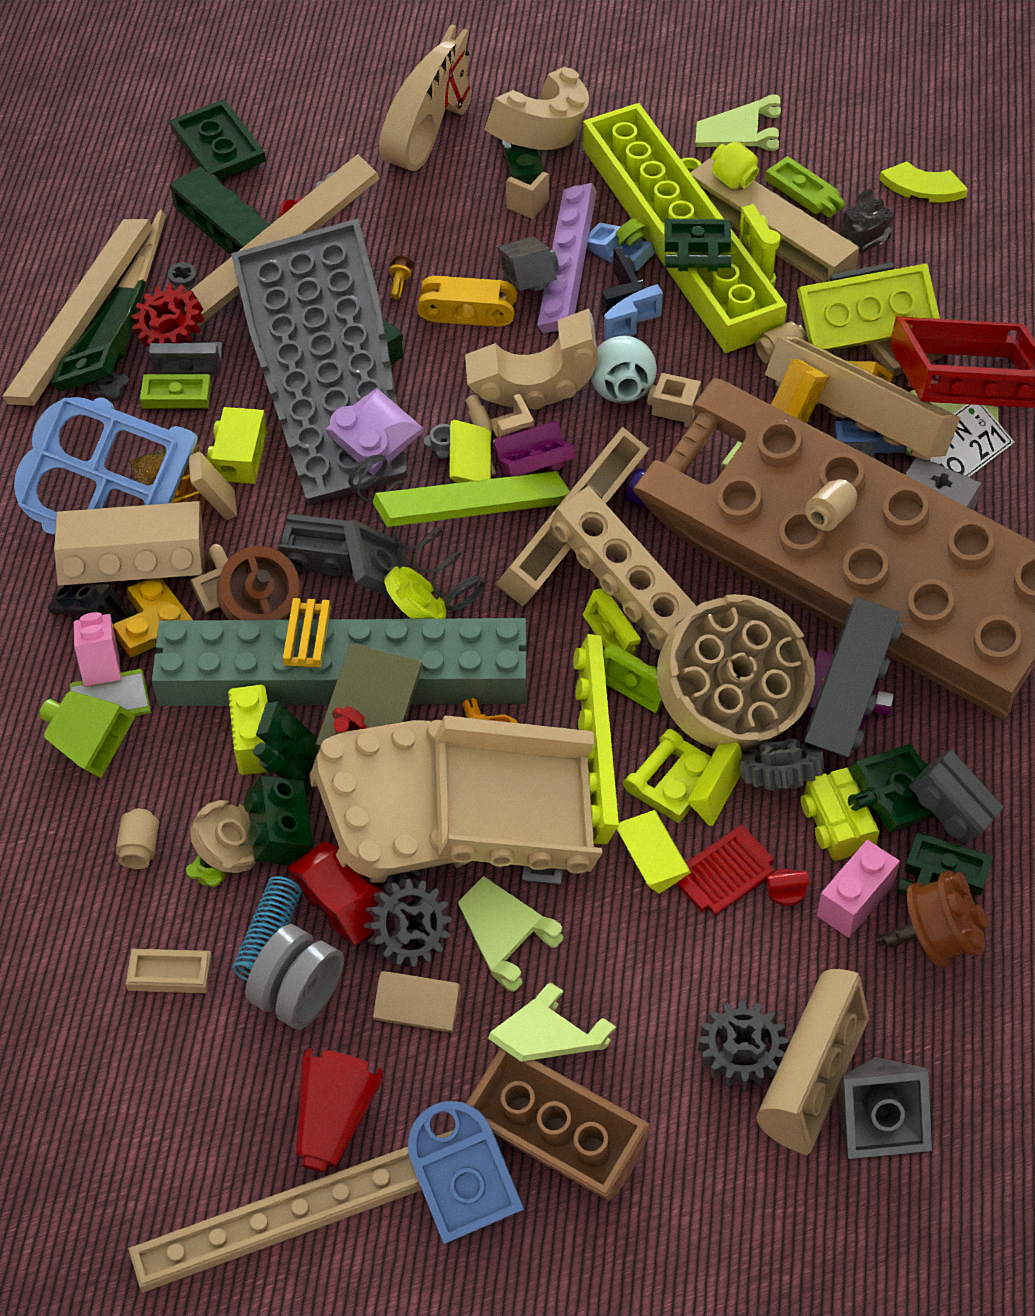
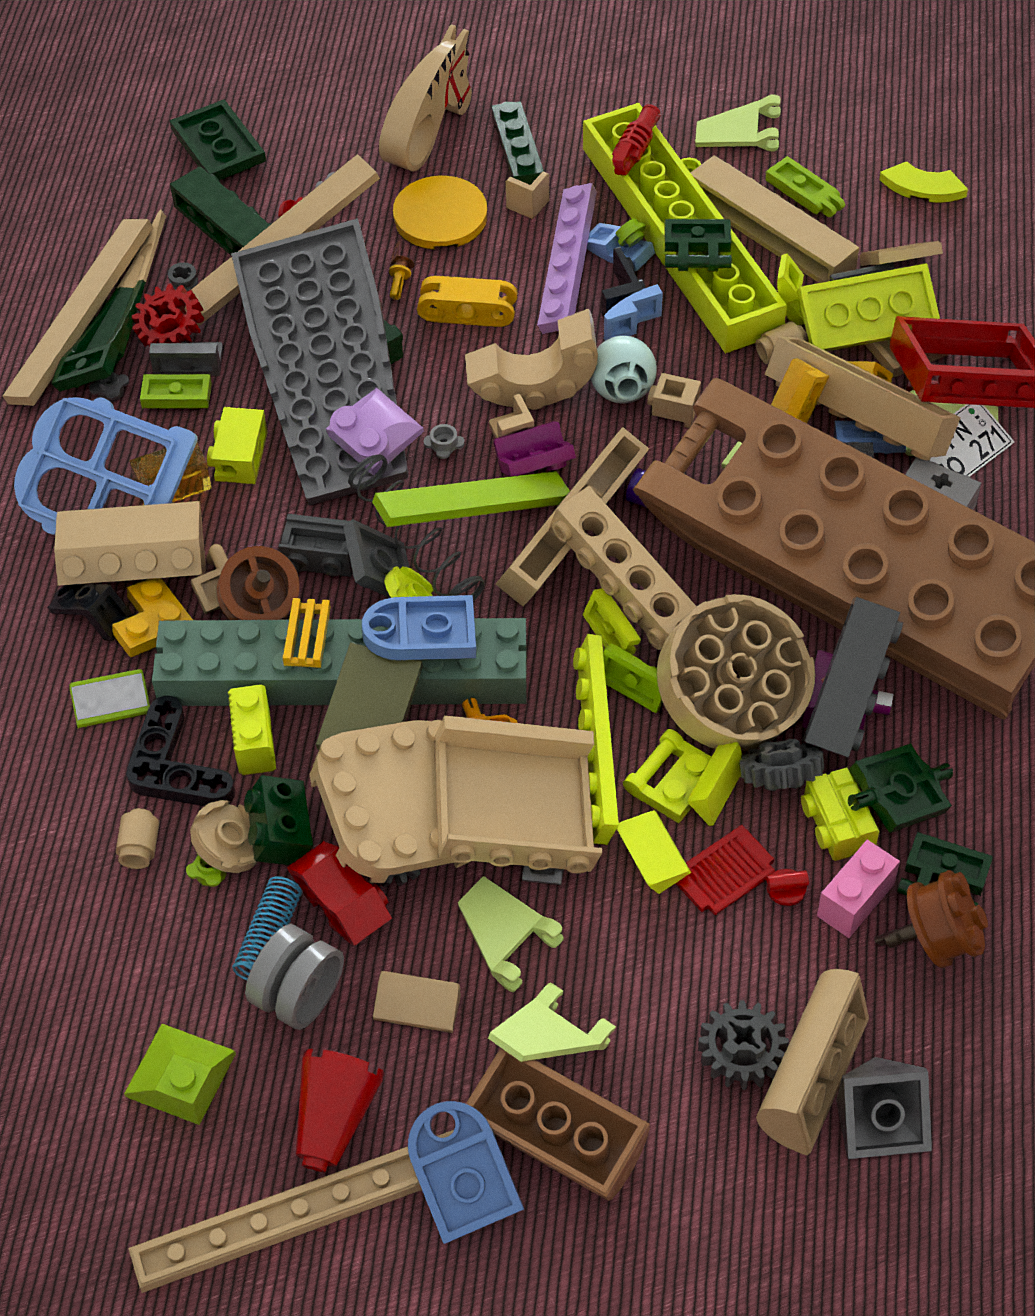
(86, 729): lime torso -> none
(96, 649): bright pink brick -> none
(164, 769): none -> black beam
(169, 970): tan tile -> none
(180, 1074): none -> lime slope
(212, 485): tan tile -> none
(286, 741): dark green plate -> none
(347, 720): red plate -> none
(421, 628): none -> medium blue plate
(425, 922): dark grey gear -> none
(440, 212): none -> yellow tile
(469, 452): neon yellow slope -> none
(480, 418): tan animal -> none
(528, 263): dark grey brick -> none
(545, 121): tan brick -> none
(635, 140): none -> red hinge
(734, 165): neon yellow head -> none
(759, 240): neon yellow plate -> none
(788, 282): none -> neon yellow slope
(831, 504): tan brick -> none
(868, 222): clear smoke brick -> none
(900, 253): none -> tan tile
(956, 797): dark grey brick -> none

